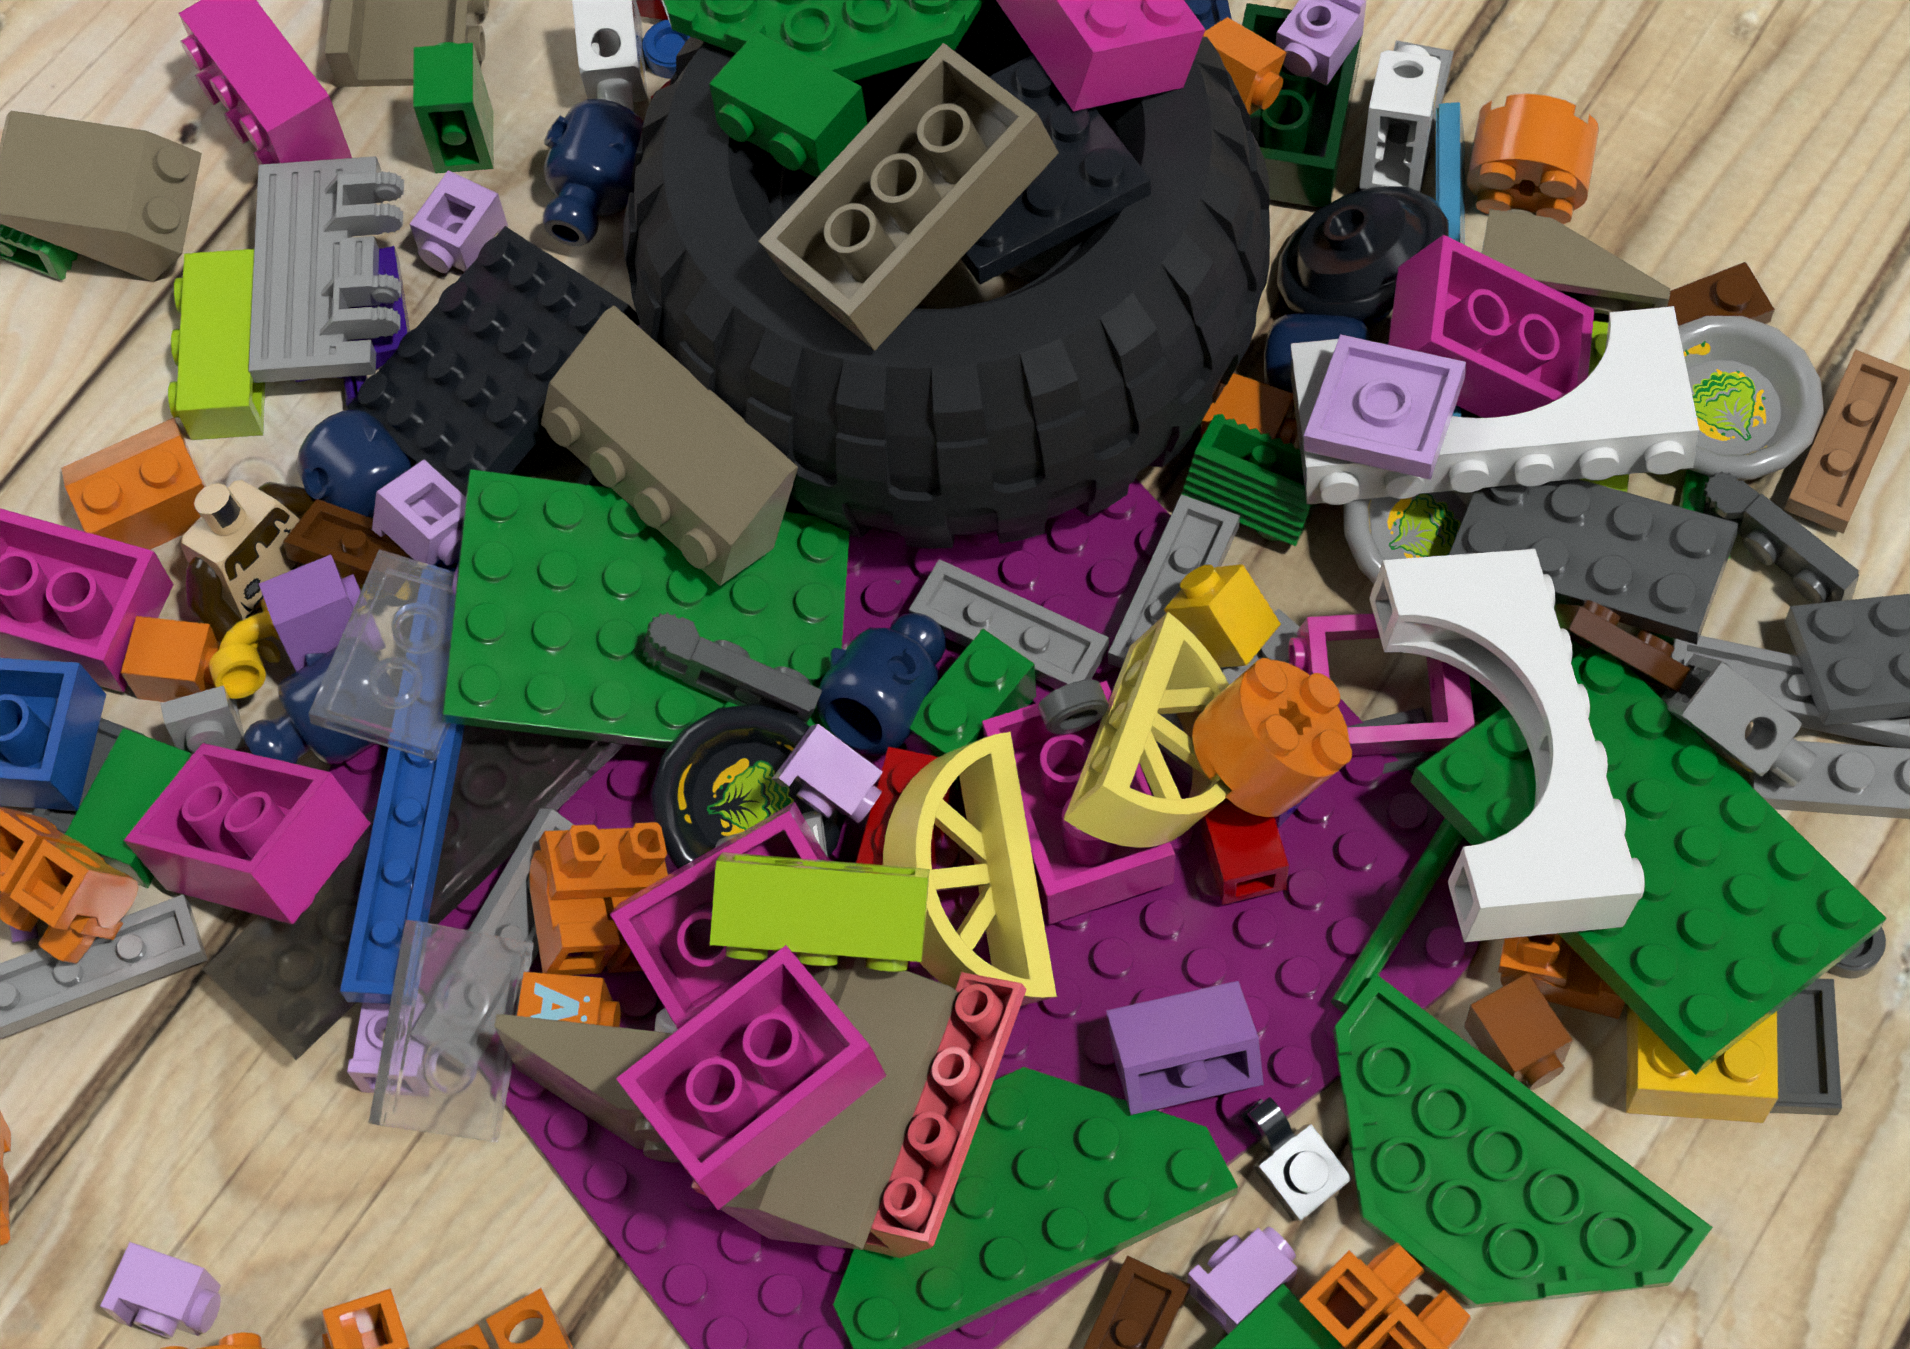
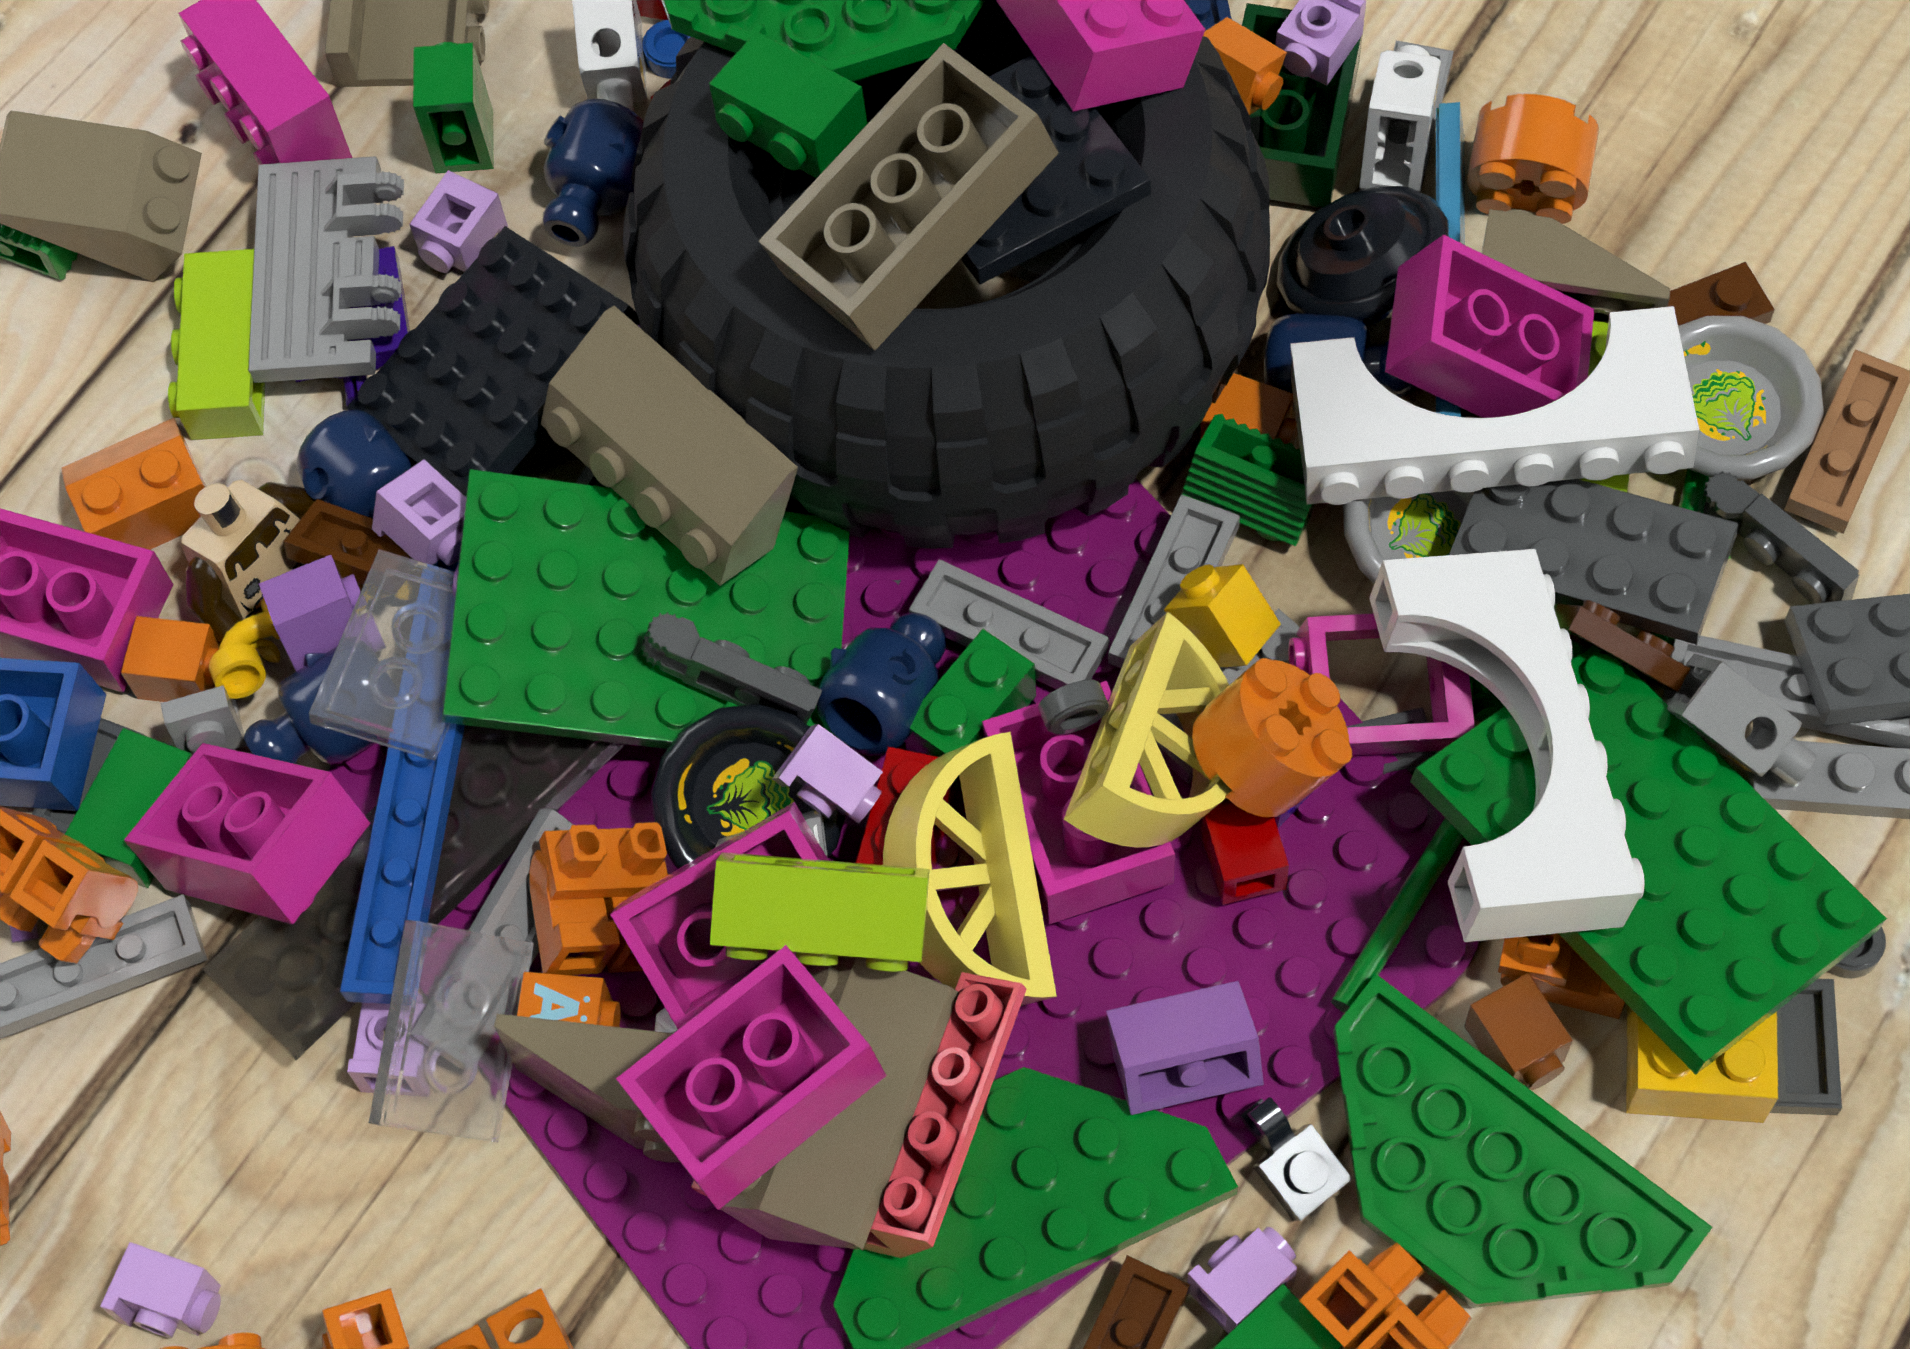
(1385, 406): lavender plate -> none

